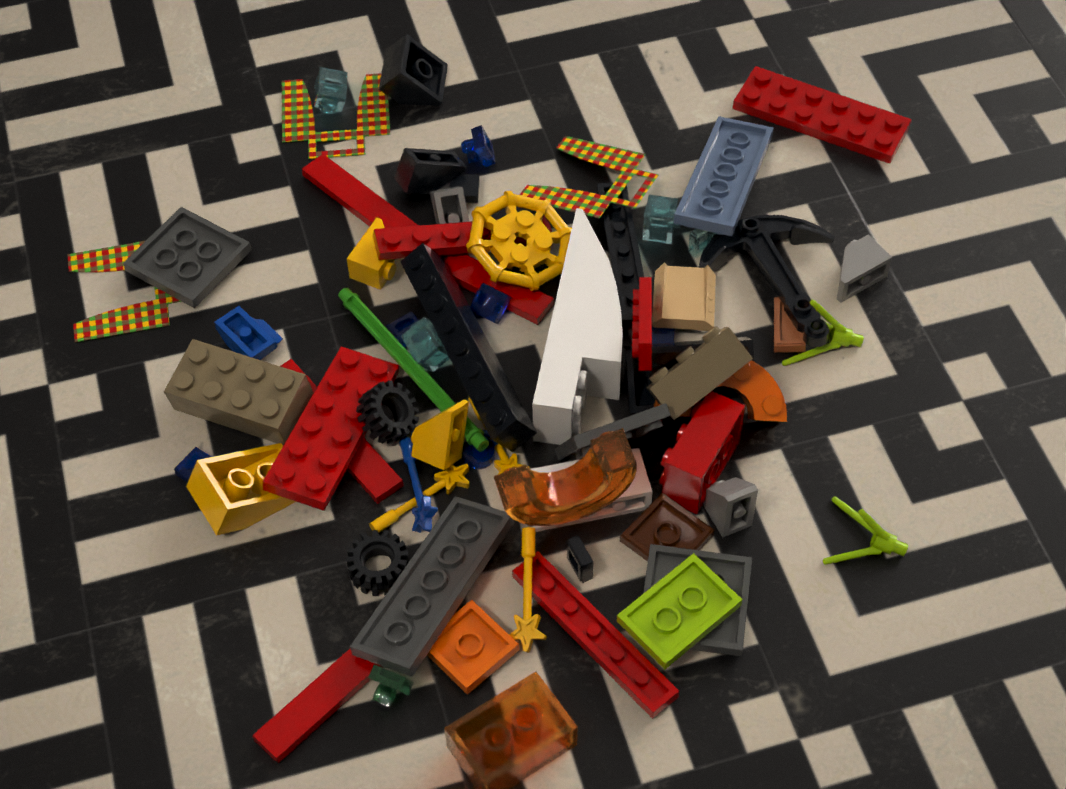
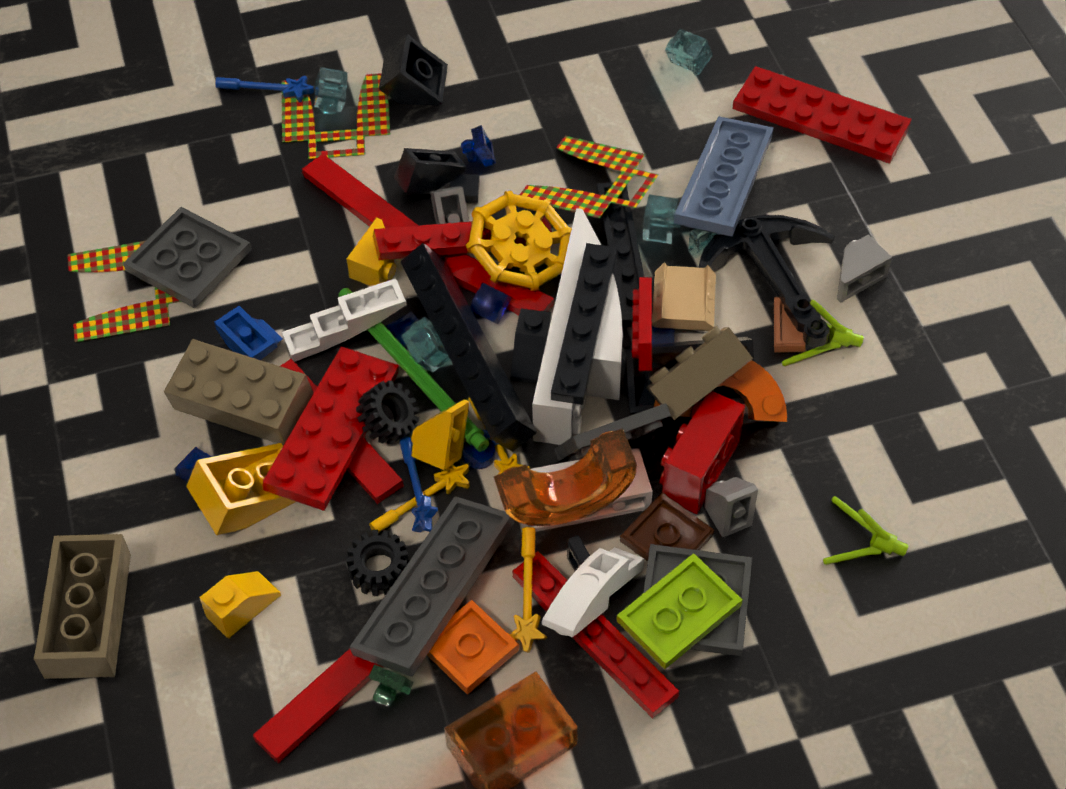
(83, 606): none -> dark tan brick
(237, 600): none -> yellow slope
(292, 88): none -> blue piece
(351, 317): none -> white slope
(529, 344): none -> black slope
(584, 324): none -> black plate
(589, 589): none -> white slope
(689, 51): none -> clear light blue brick

